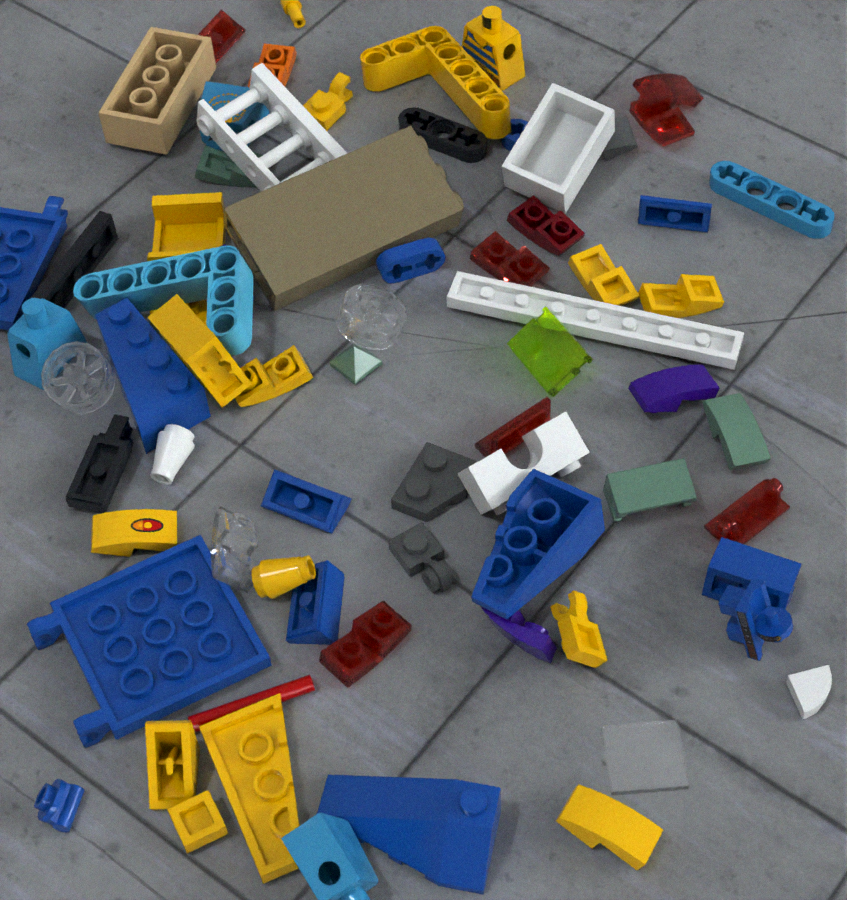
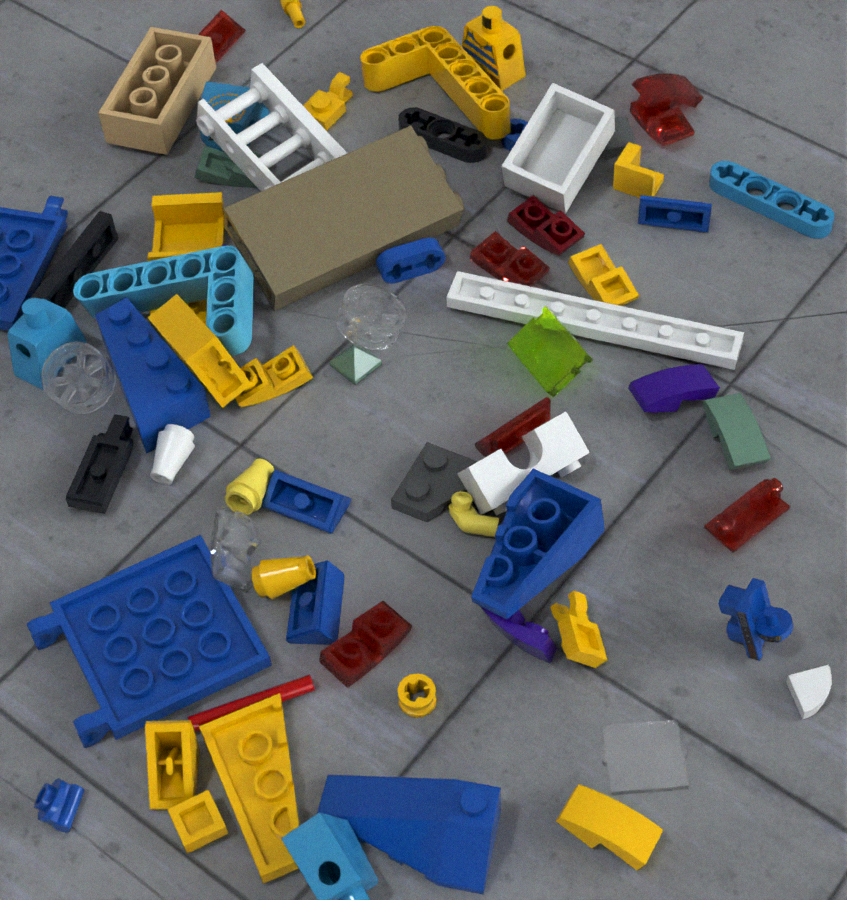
(124, 530): yellow slope -> none
(249, 488): none -> light yellow cone
(278, 60): orange slope -> none
(412, 684): none -> yellow bush
(421, 552): dark grey plate -> none
(468, 518): none -> light yellow arm
(631, 177): none -> yellow panel
(648, 488): sand green hinge -> none
(686, 298): yellow slope -> none
(738, 564): blue hinge -> none

